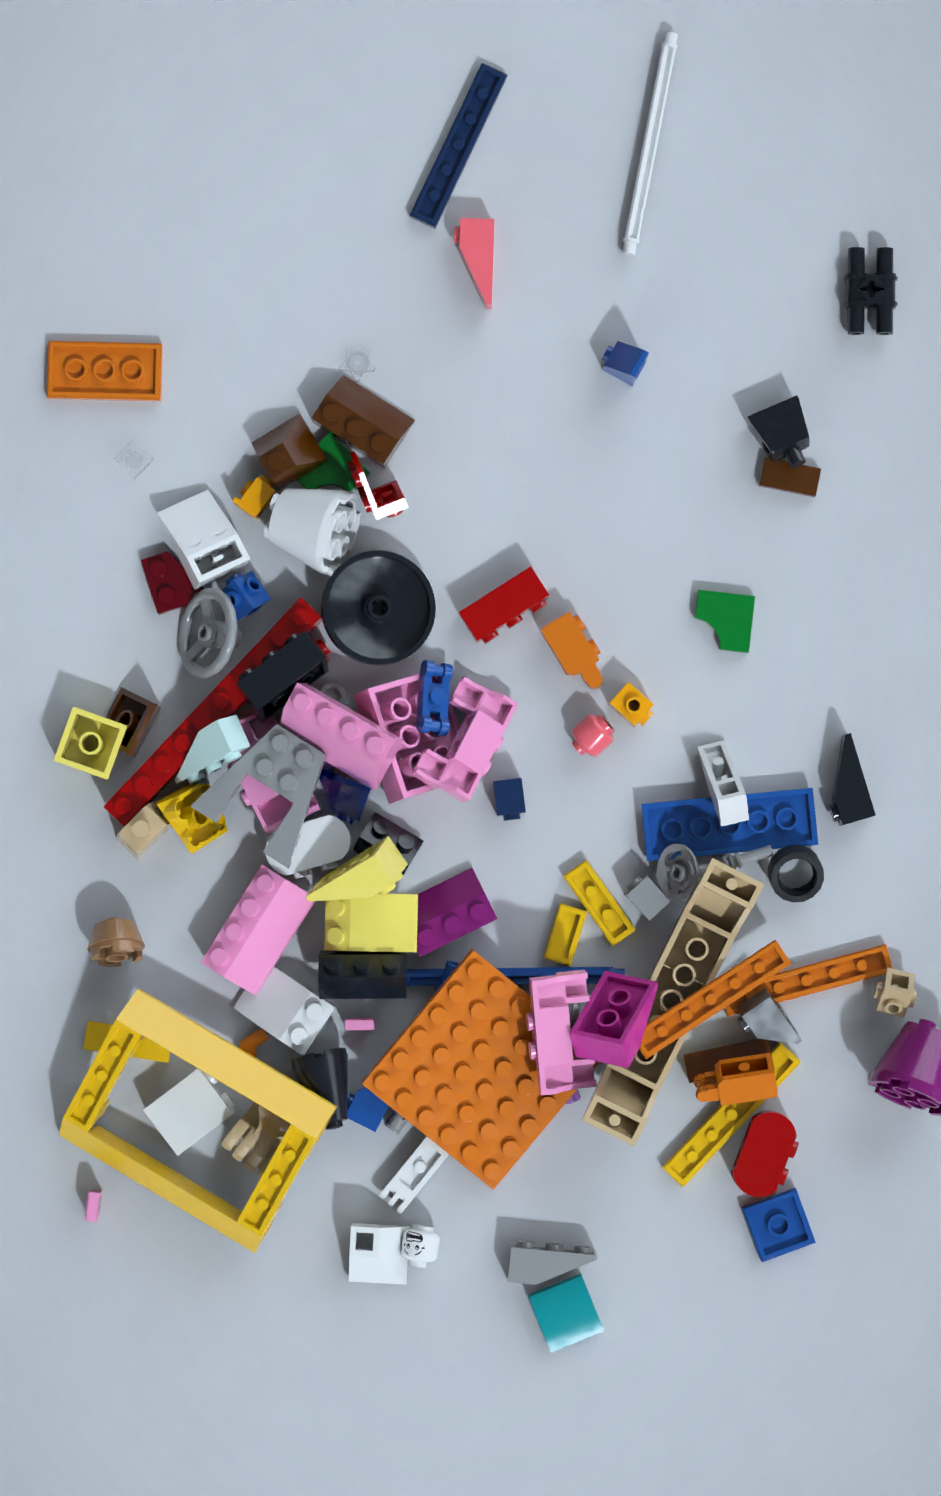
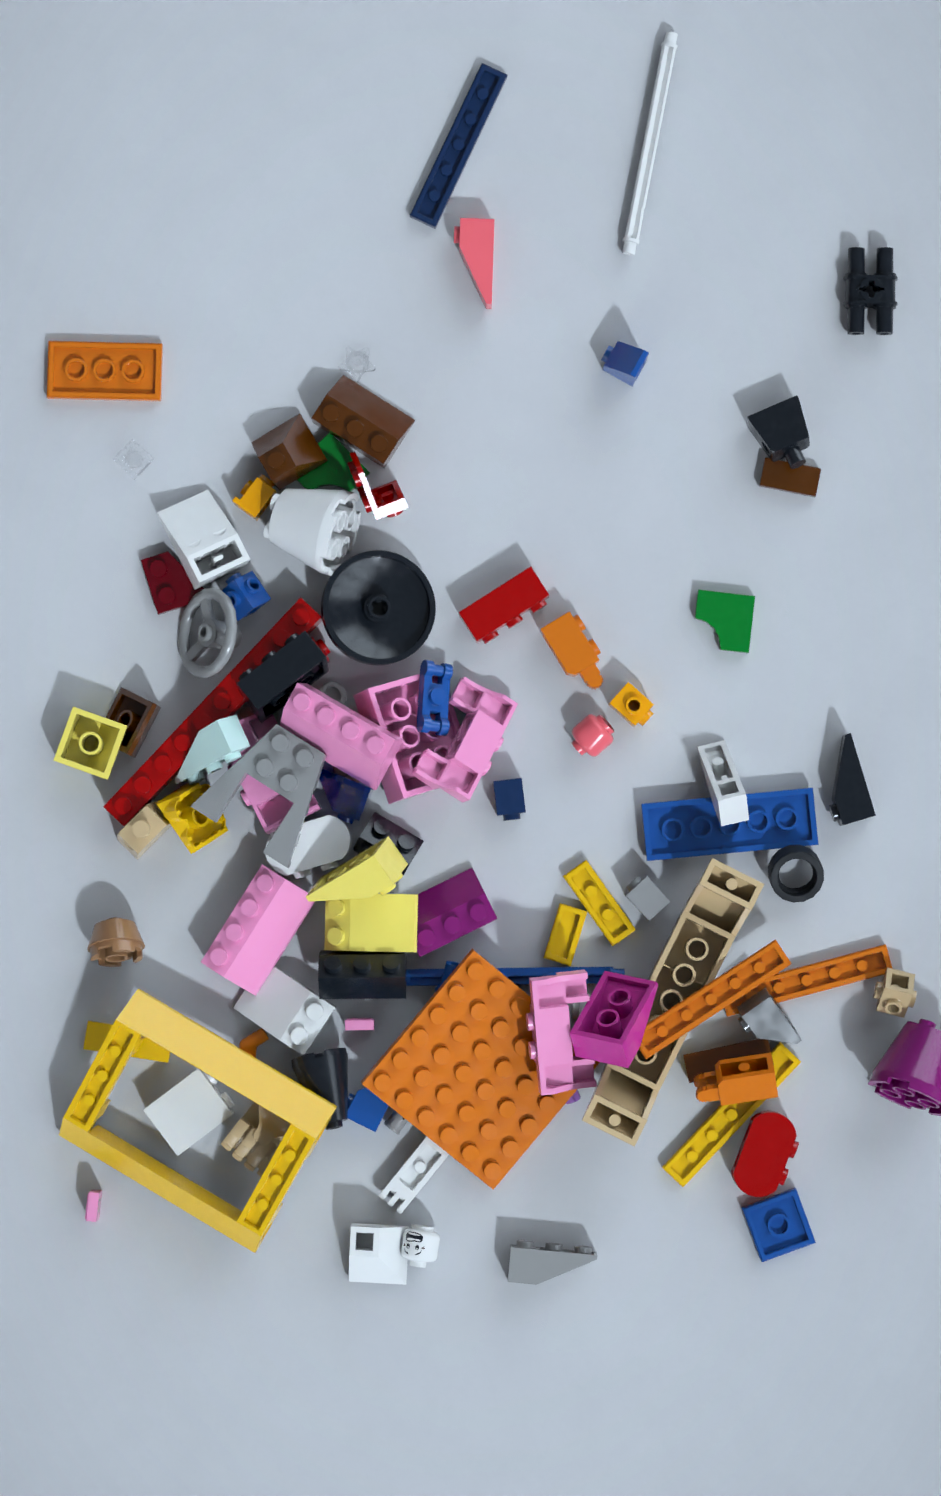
(565, 1313): teal slope -> none
(690, 873): light grey dish -> none

